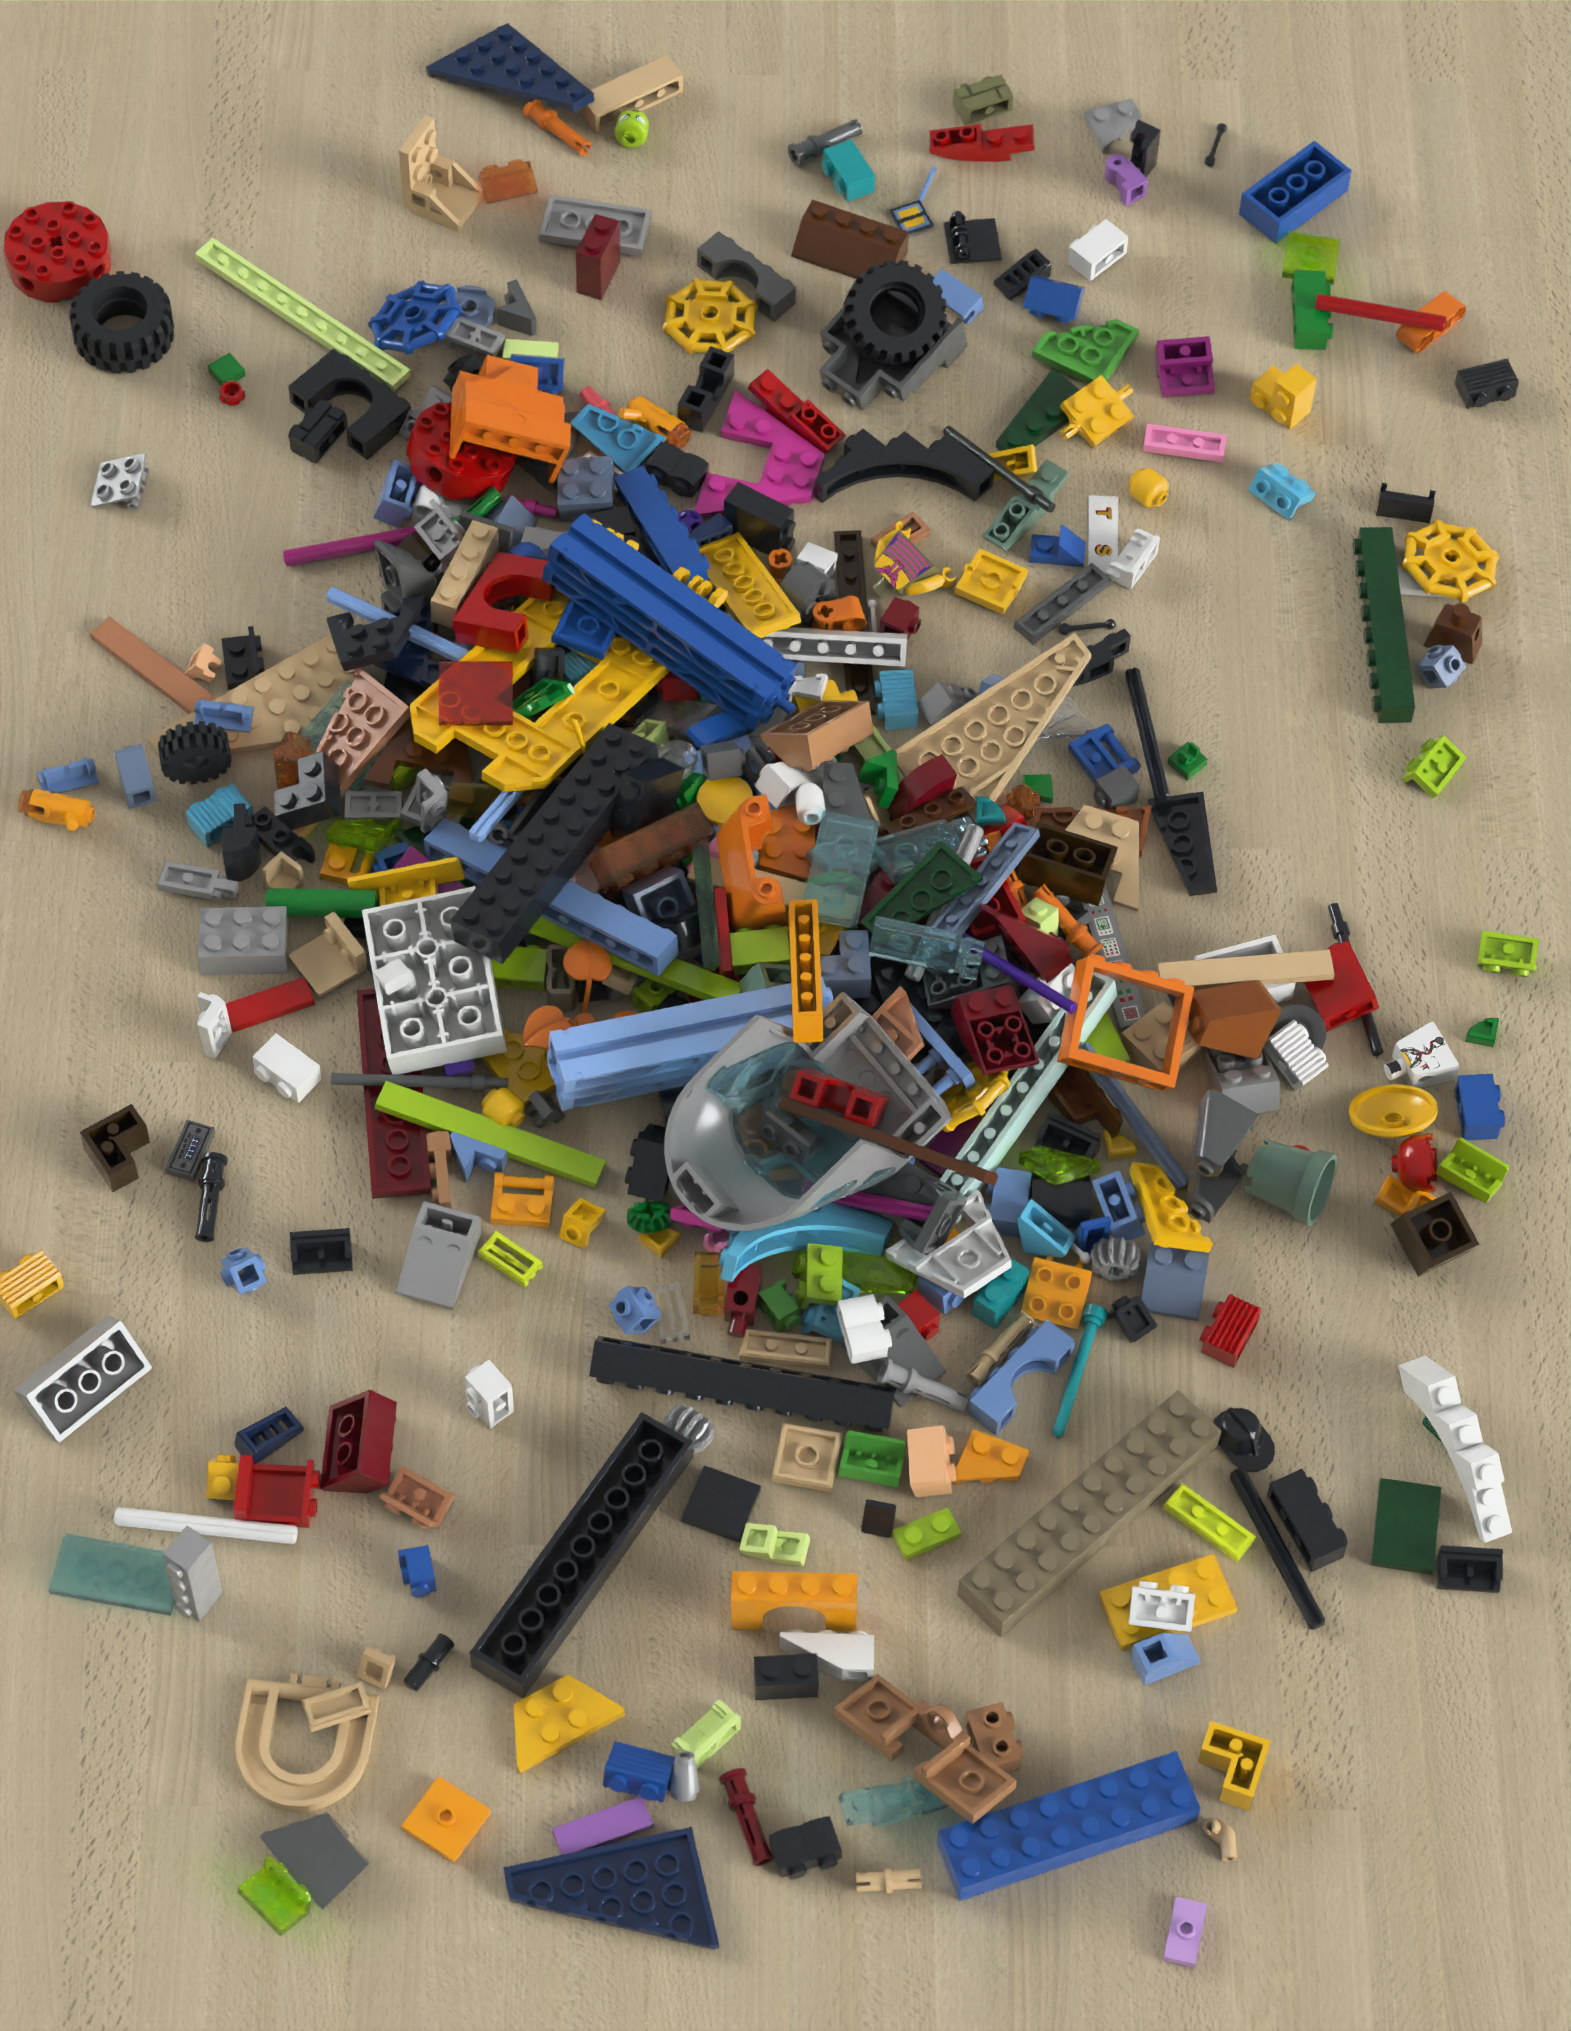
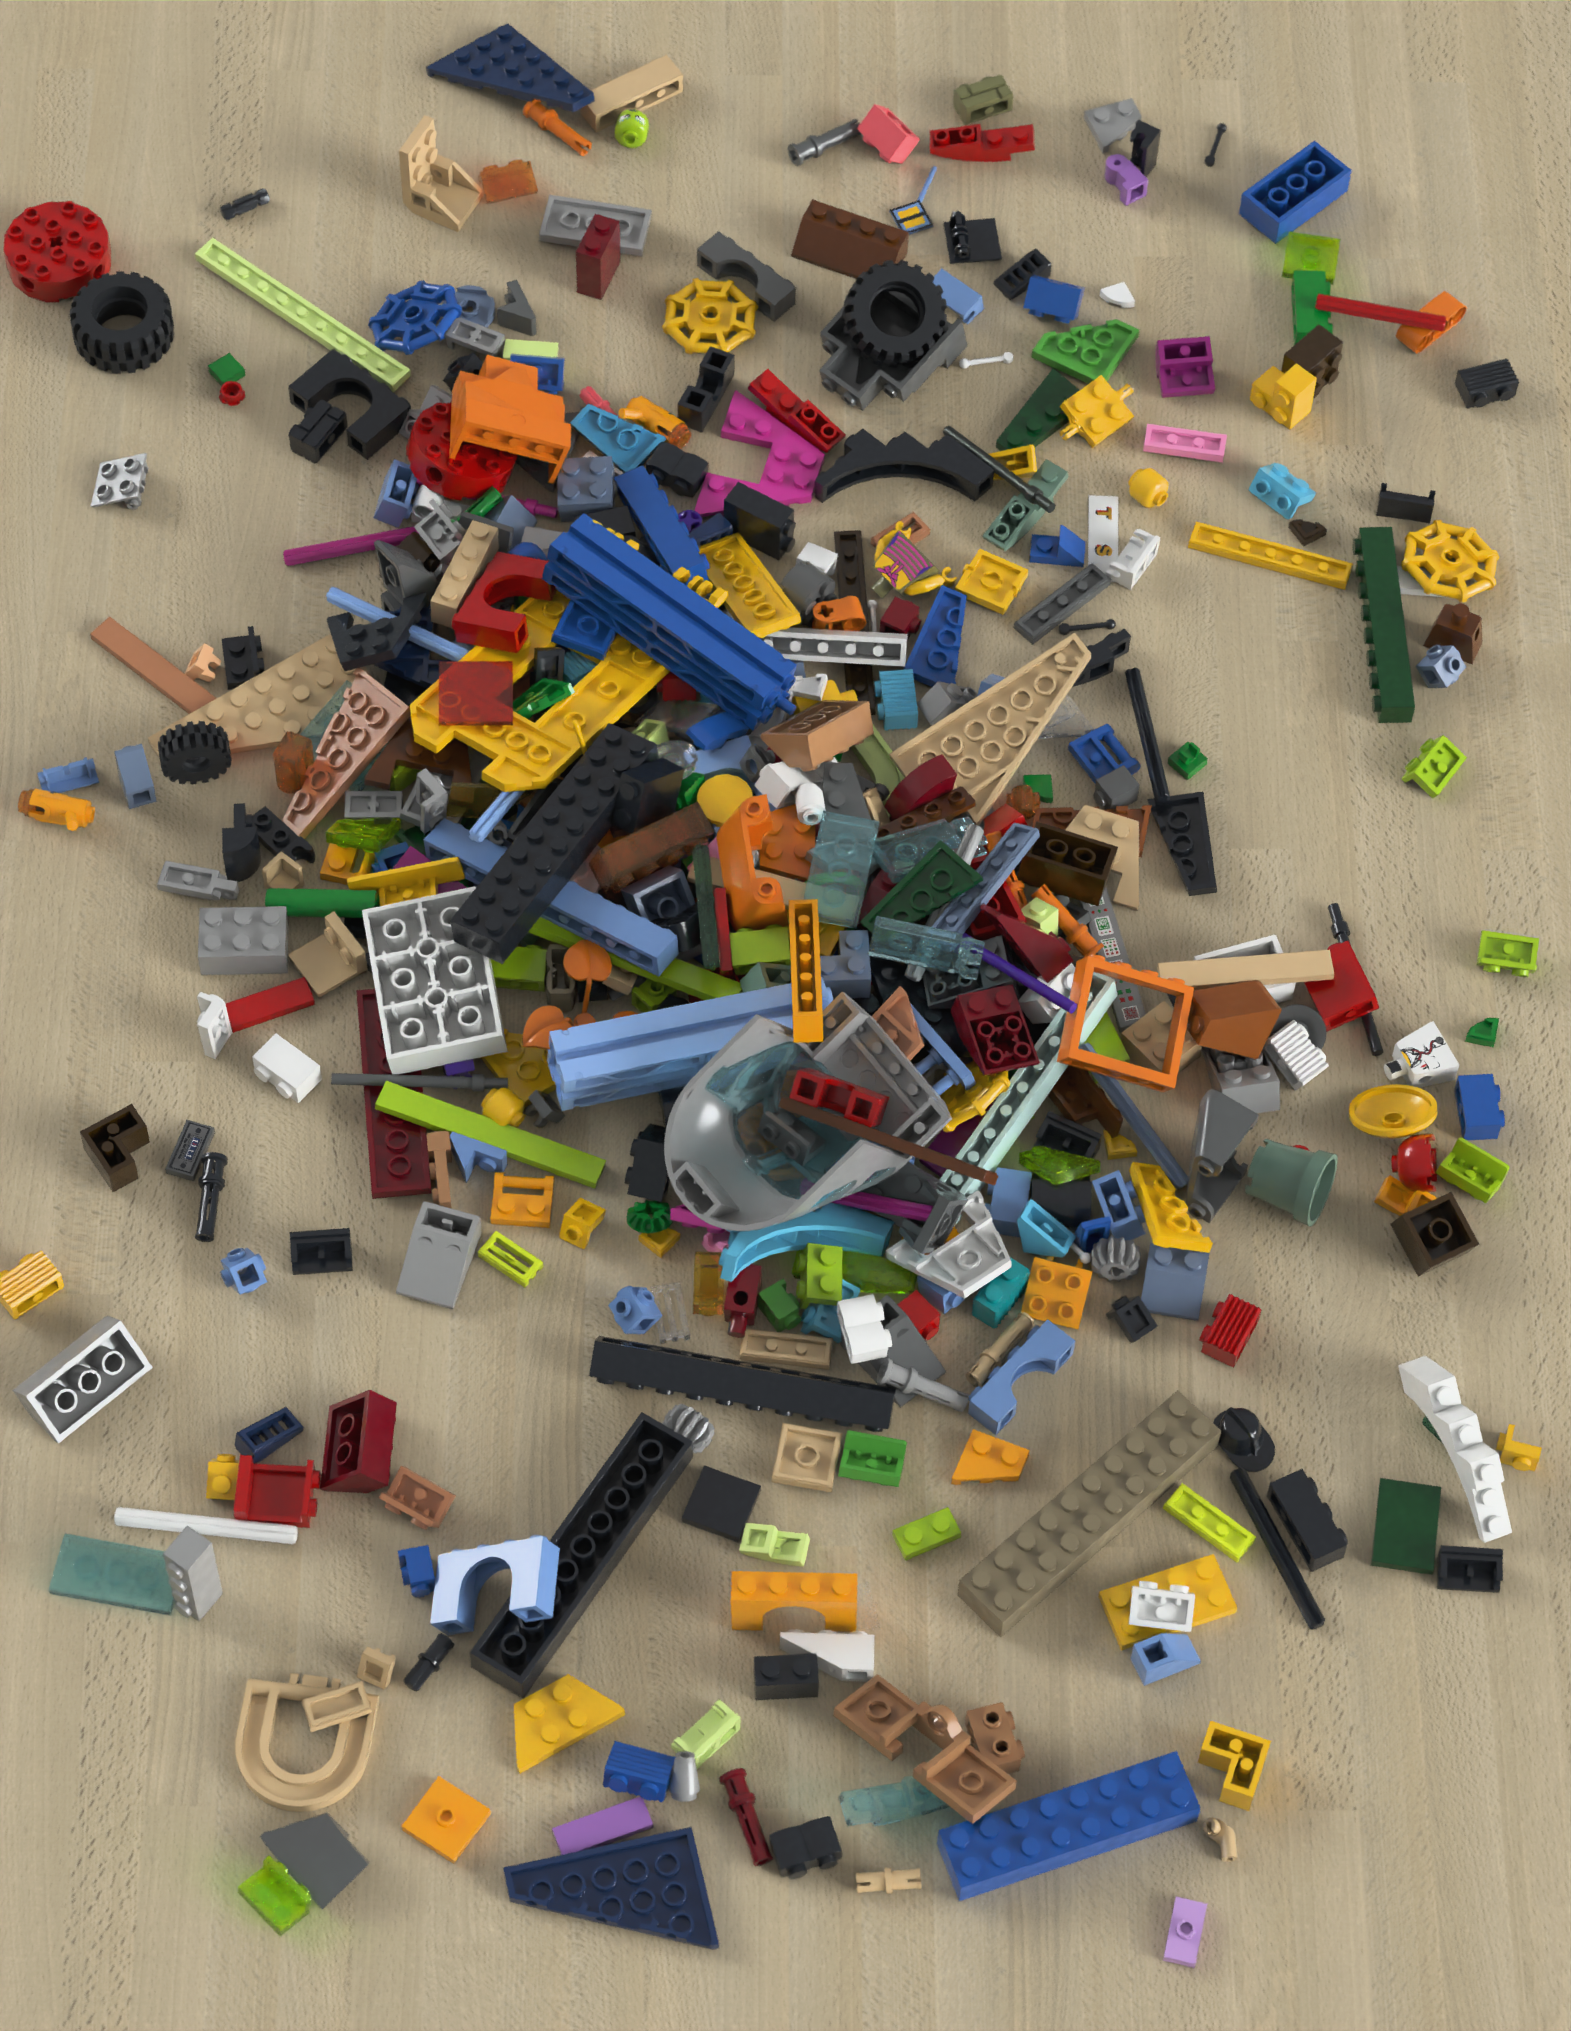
(217, 812): medium azure brick -> none
(227, 715): medium blue hinge -> none
(244, 204): none -> black axle
(315, 796): black brick -> none
(393, 976): white slope -> none
(465, 1572): none -> arch
(488, 1394): white brick -> none
(722, 760): dark grey brick -> none
(780, 563): orange bush -> none
(848, 171): teal brick -> none
(878, 1518): black slope -> none
(883, 775): green slope -> none
(887, 134): none -> coral brick
(930, 1461): light nougat brick -> none
(939, 641): none -> blue wing
(988, 812): teal tile -> none
(1006, 358): none -> white hinge
(1093, 1318): teal piece -> none
(1097, 249): white brick -> none
(1118, 294): none -> white tile
(1270, 555): none -> yellow tile
(1306, 531): none -> dark brown tile
(1318, 354): none -> dark brown brick
(1517, 1454): none -> yellow bracket

